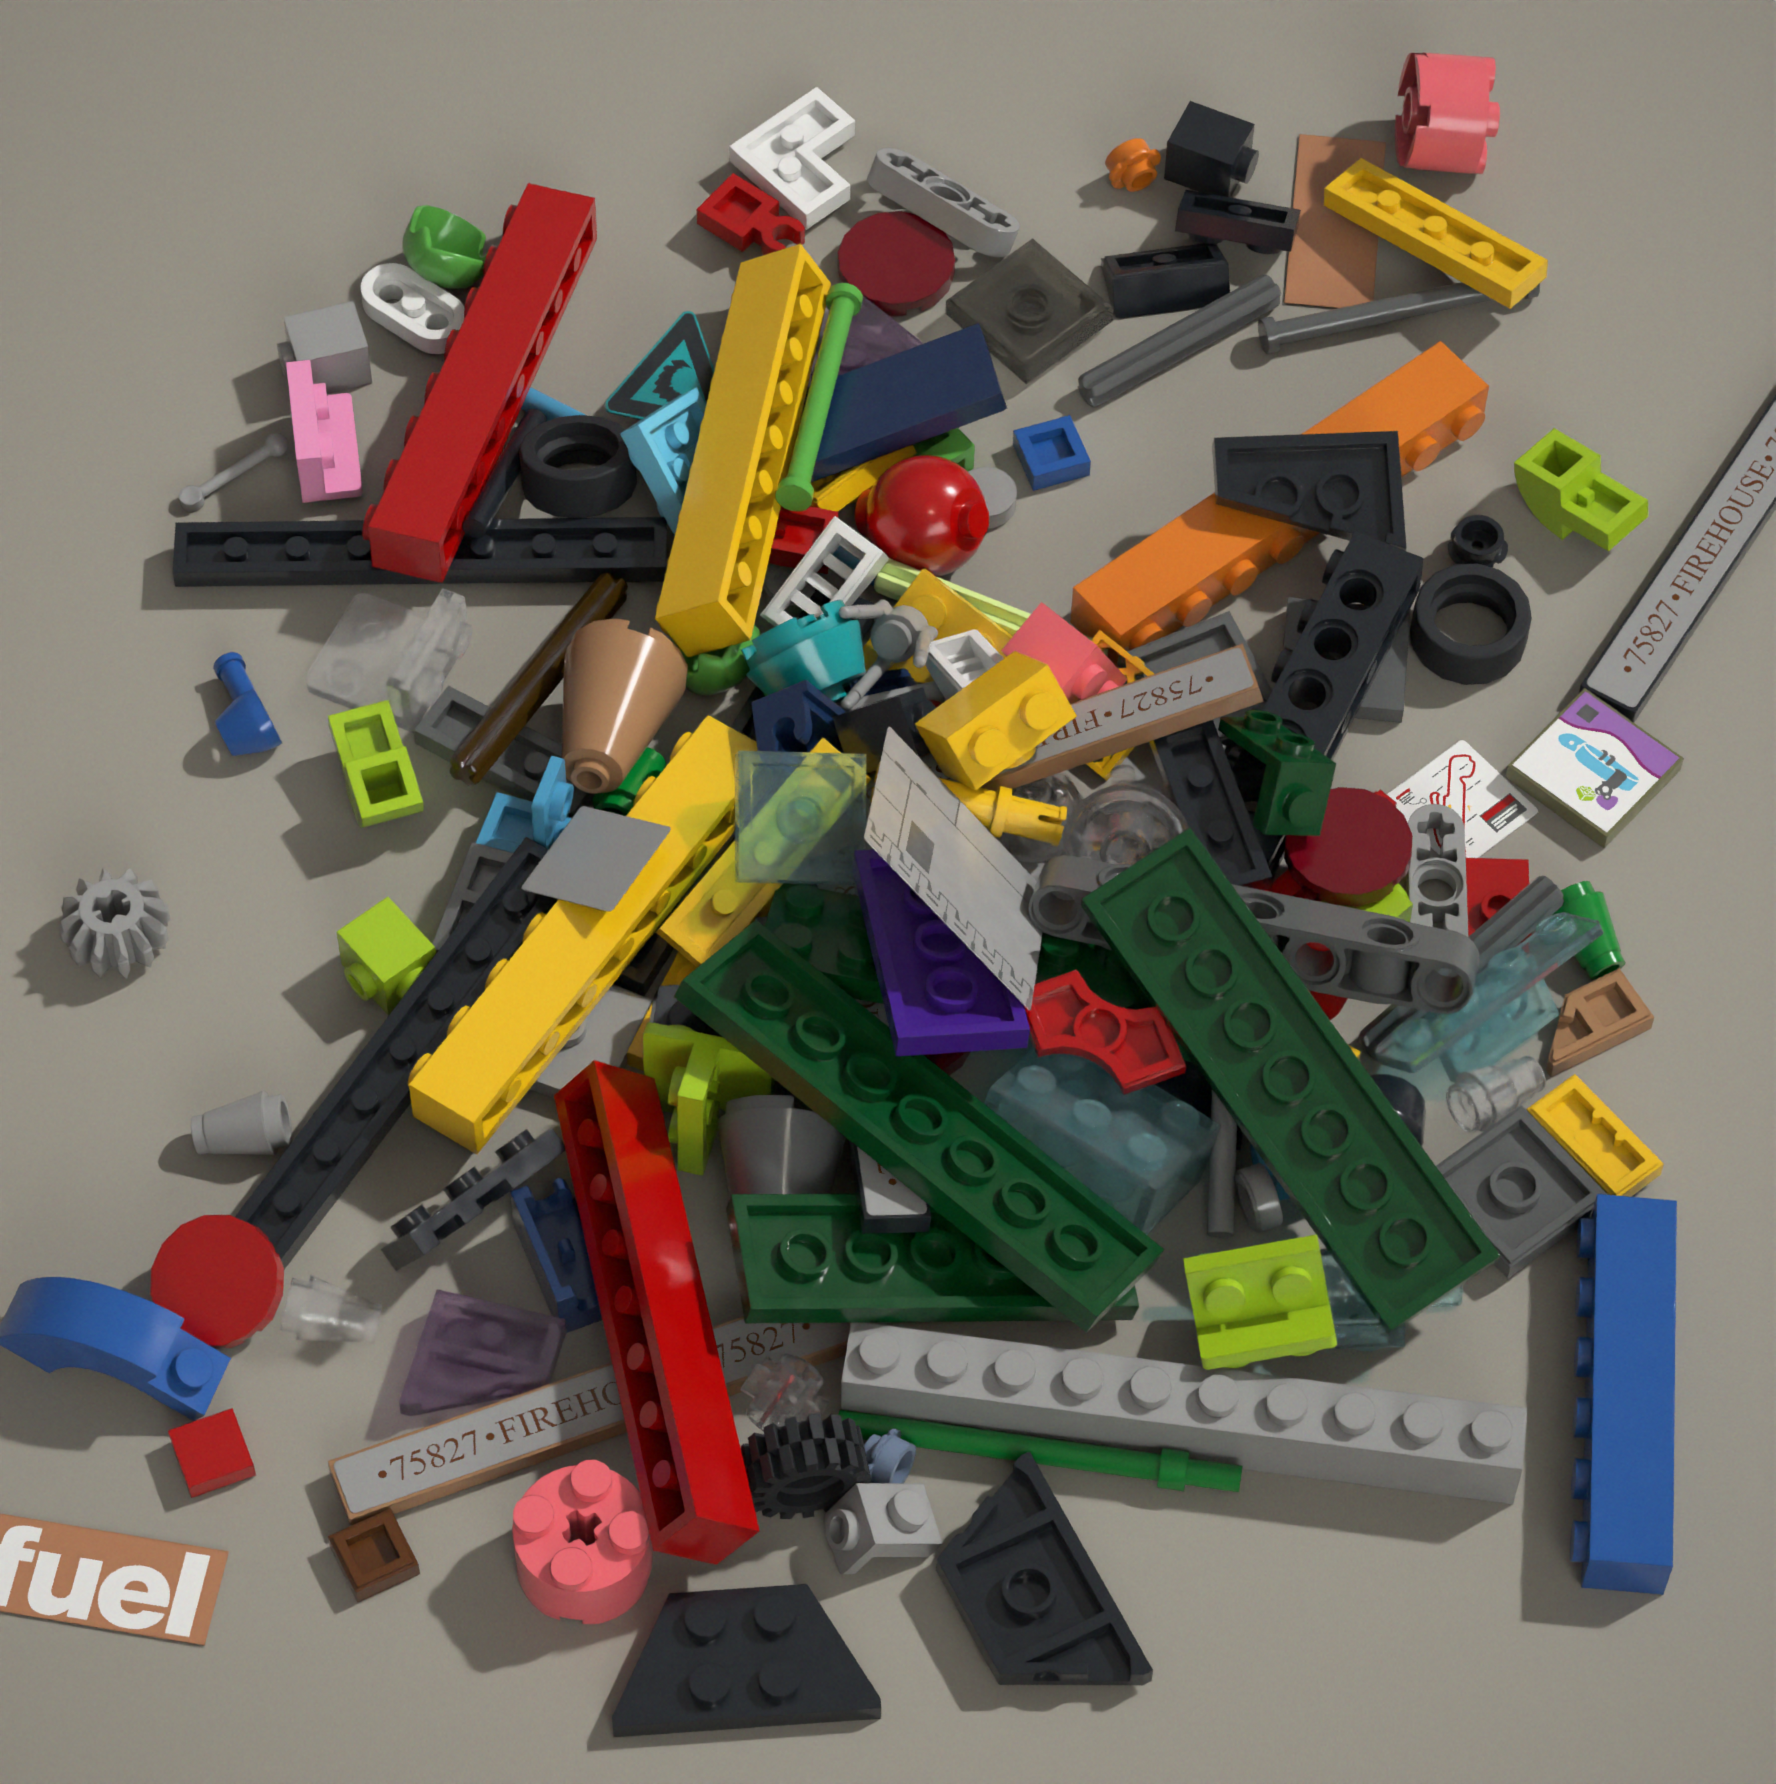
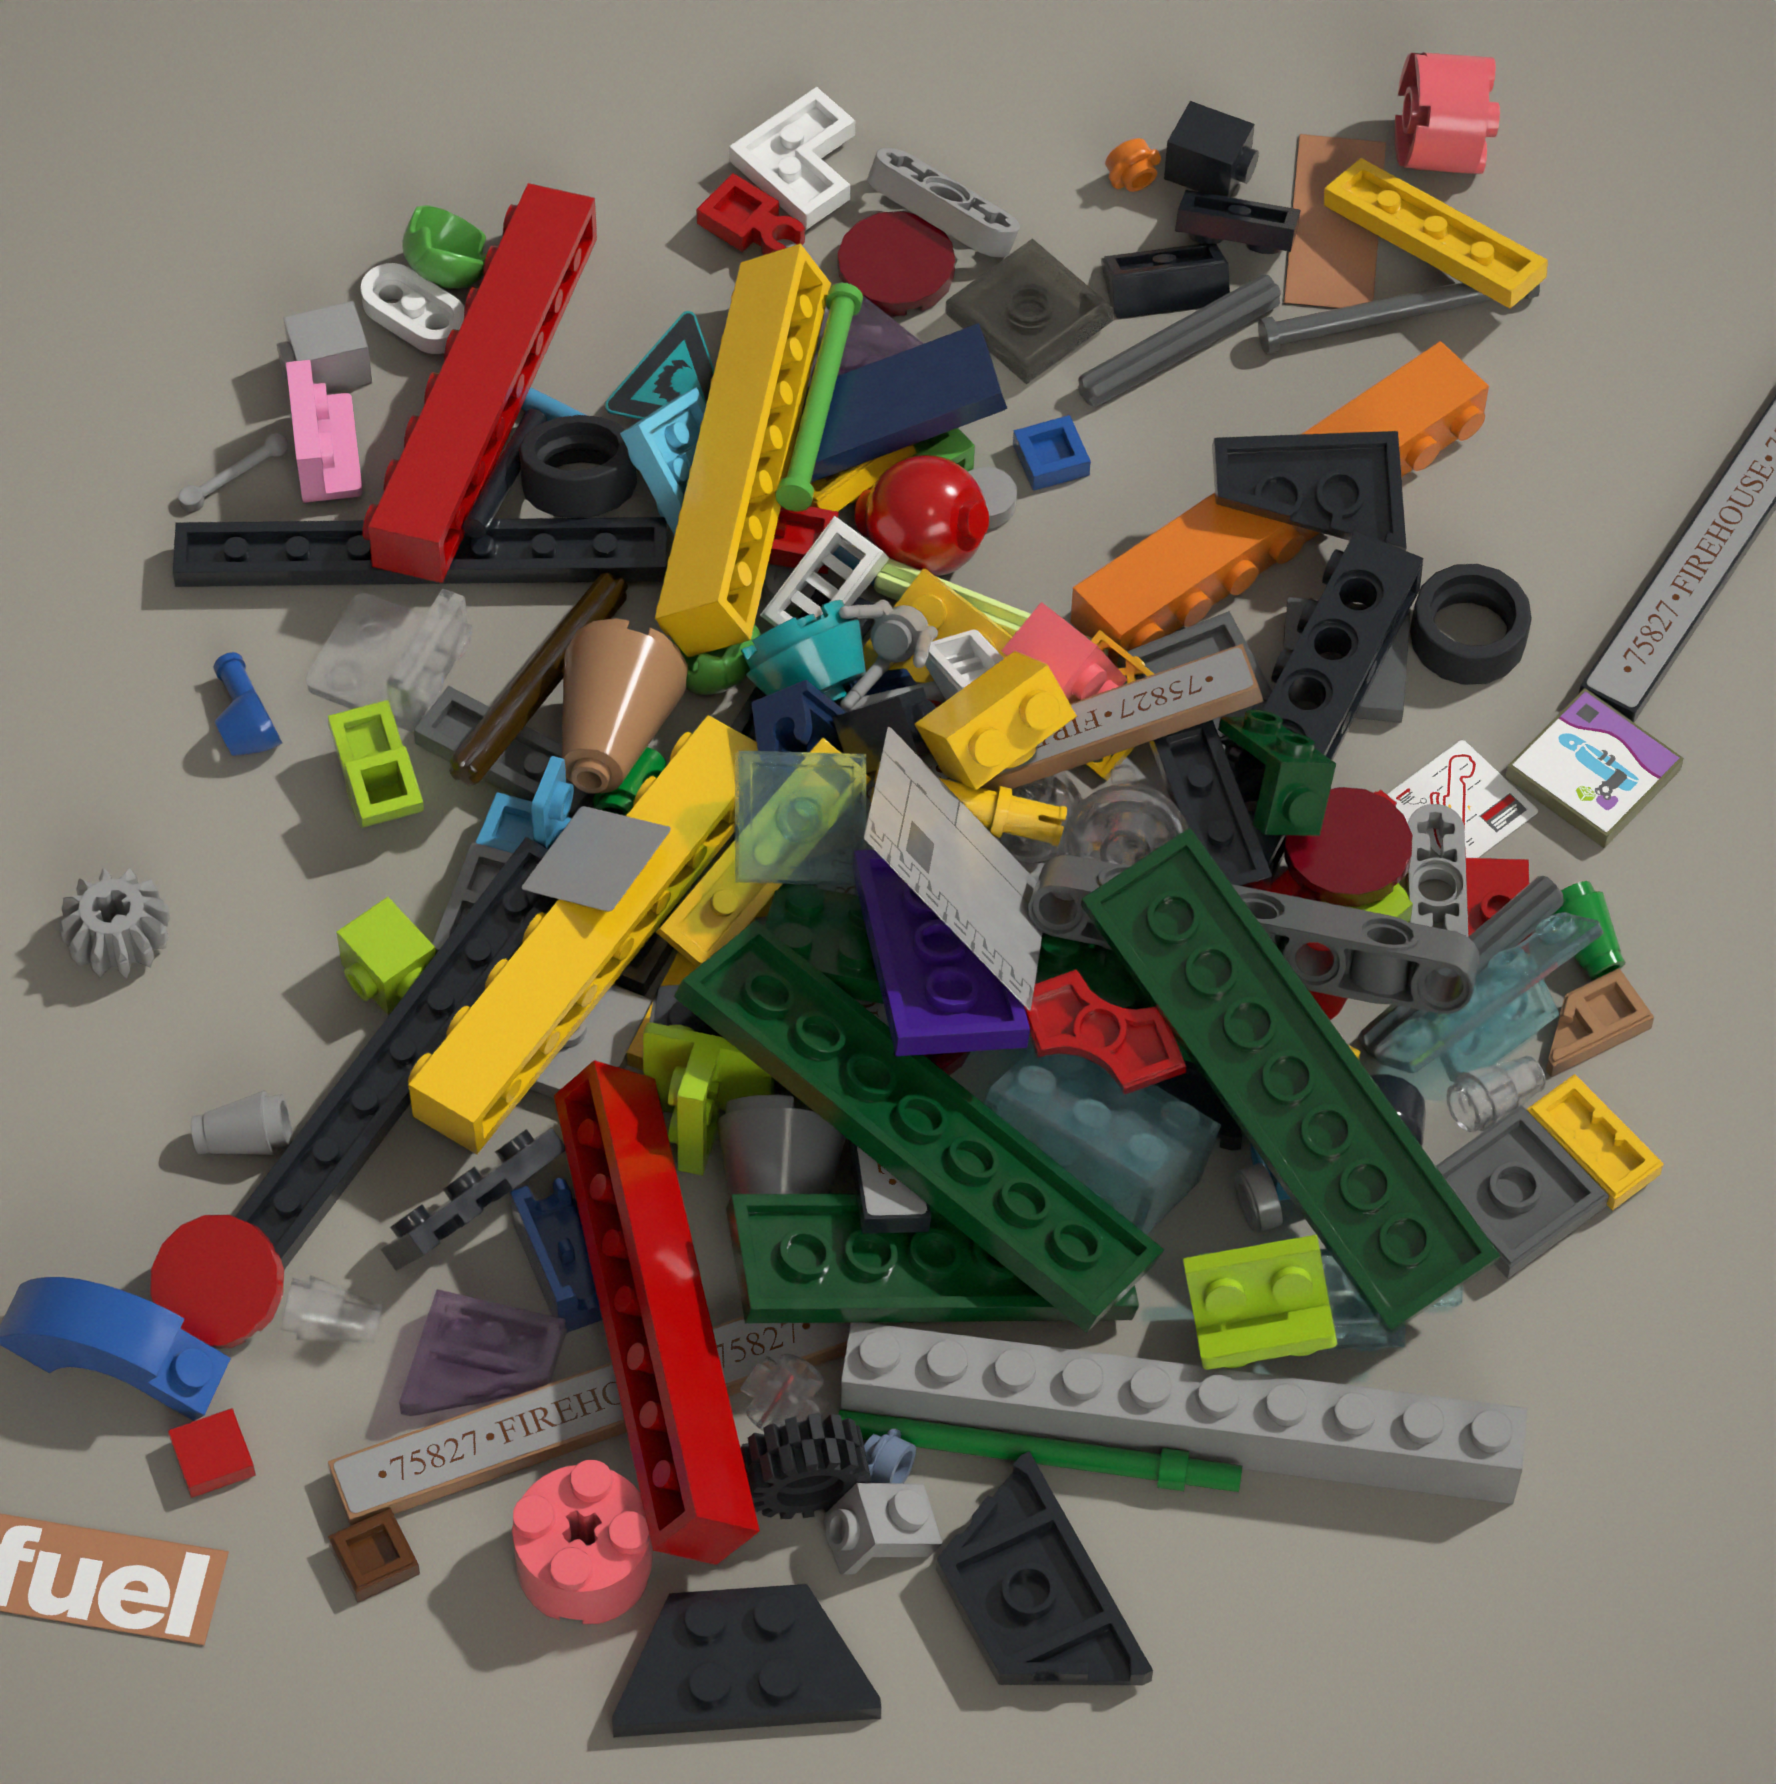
(1222, 1173): light grey bar -> none
(1481, 532): black plate -> none
(1570, 493): lime brick -> none
(1628, 1395): blue brick -> none

